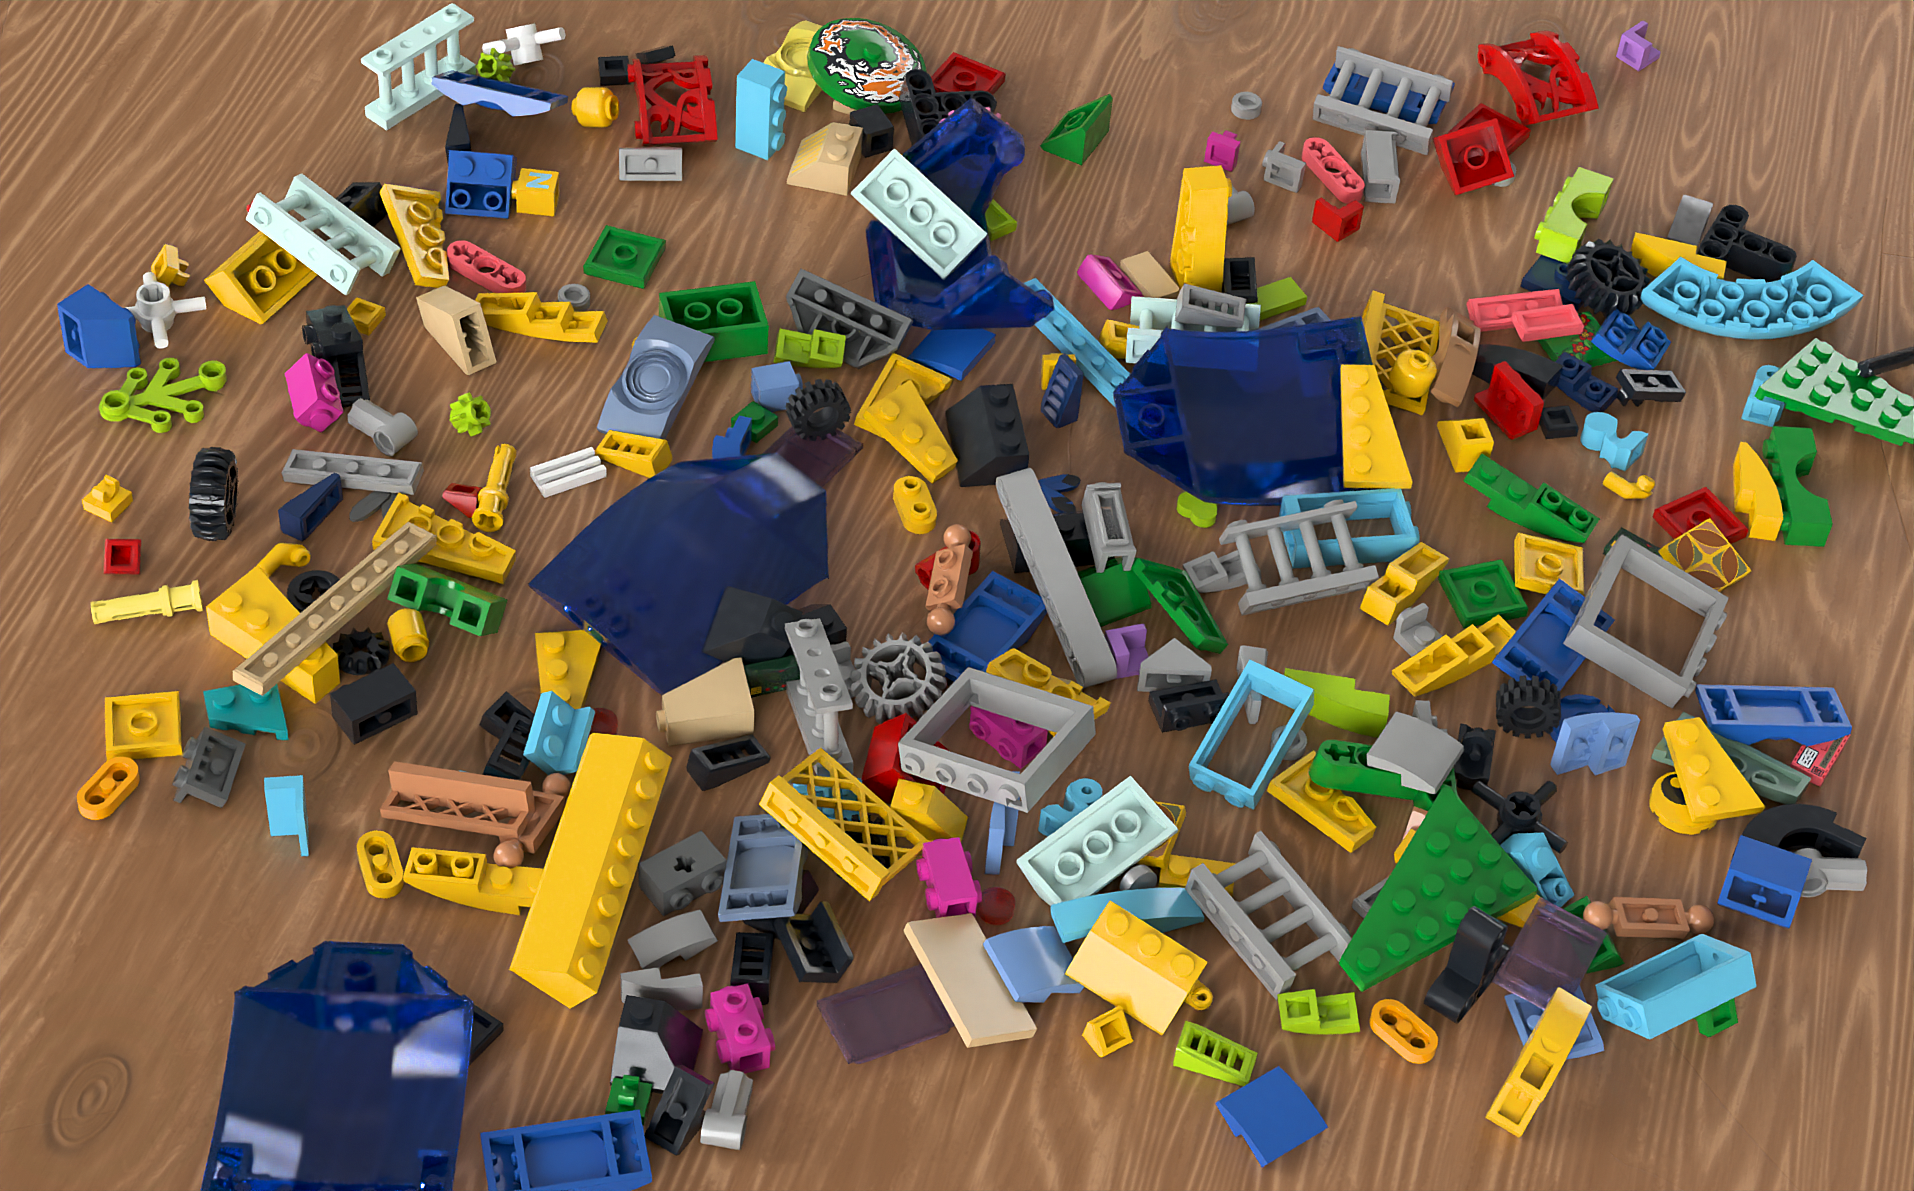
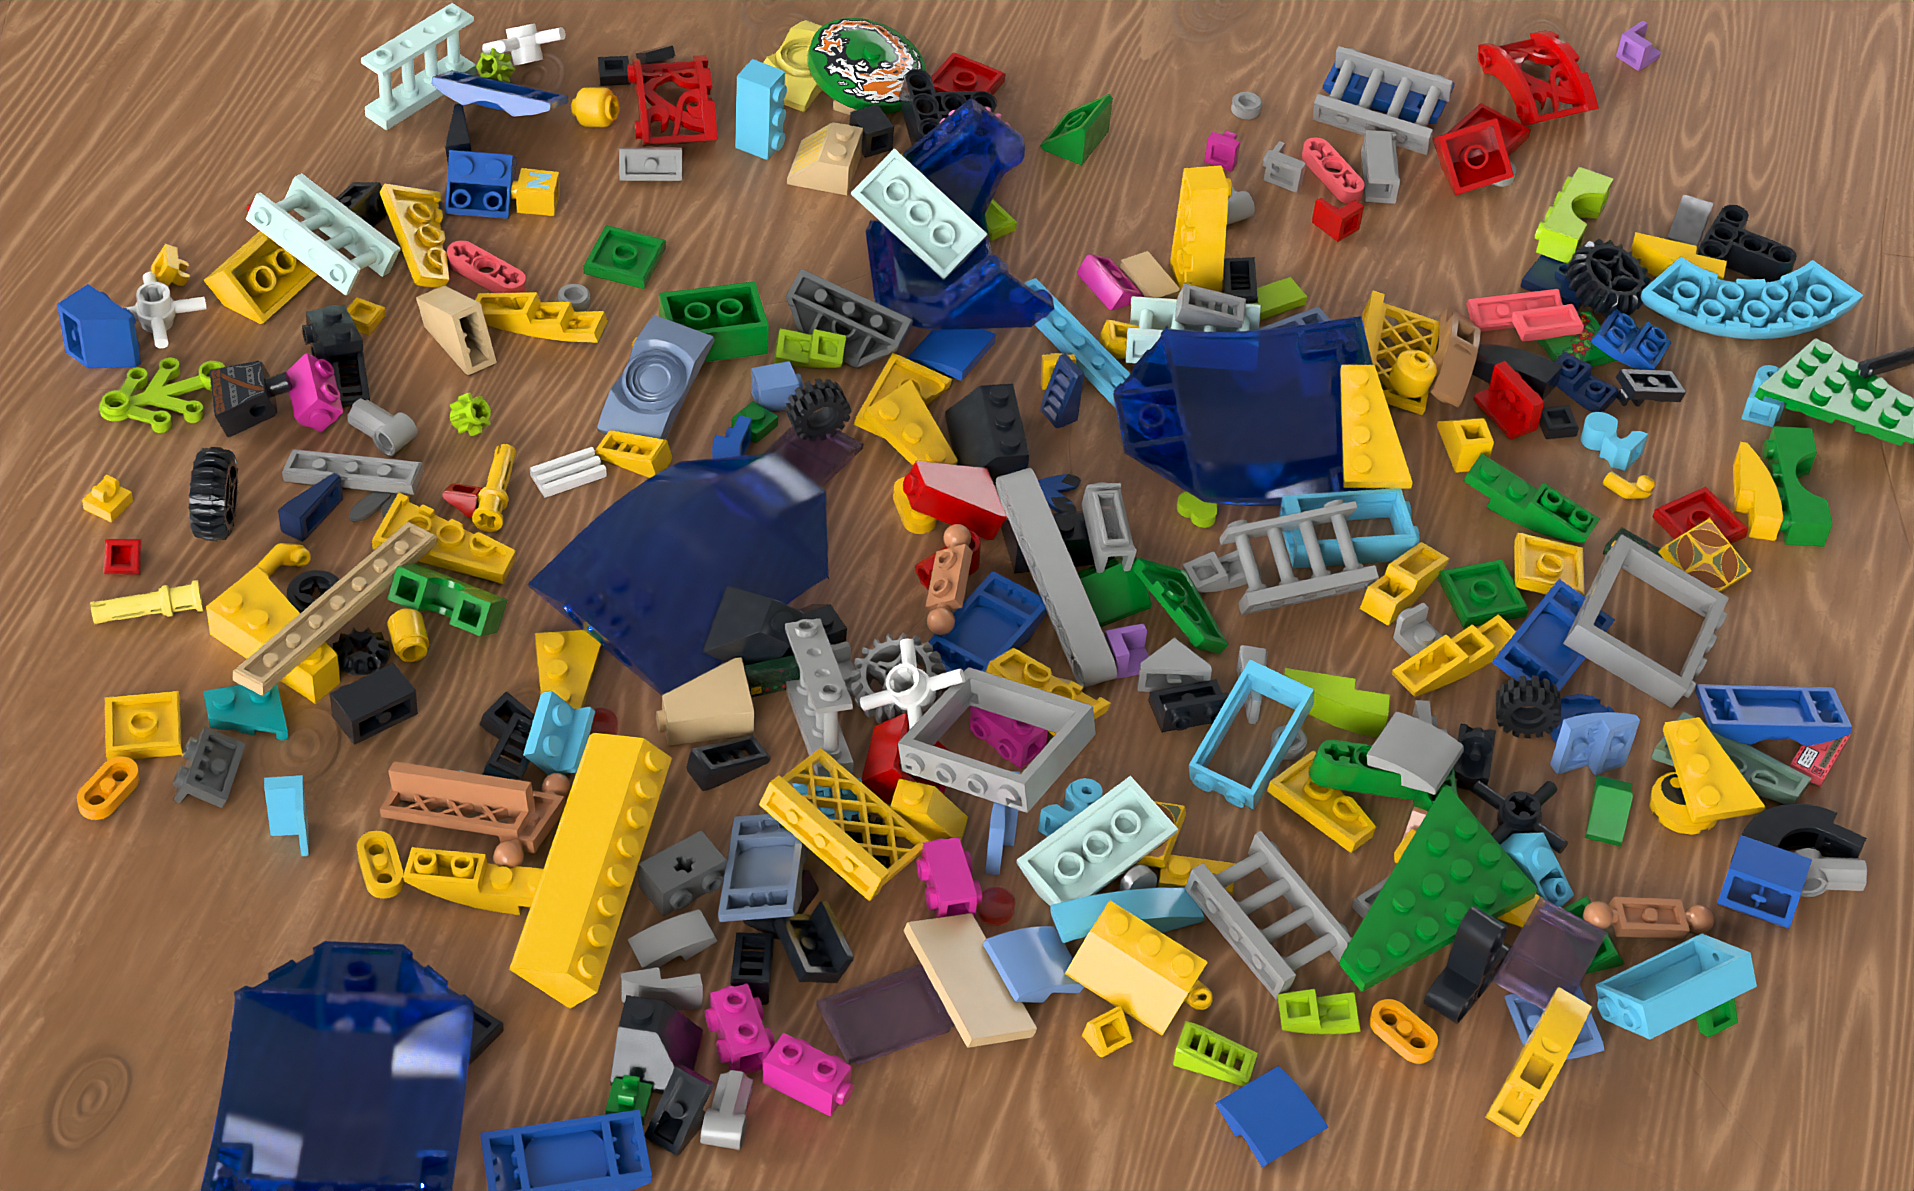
(246, 395): none -> black torso
(808, 1074): none -> dark pink brick
(911, 686): none -> white bar
(956, 496): none -> red slope
(1609, 810): none -> slope

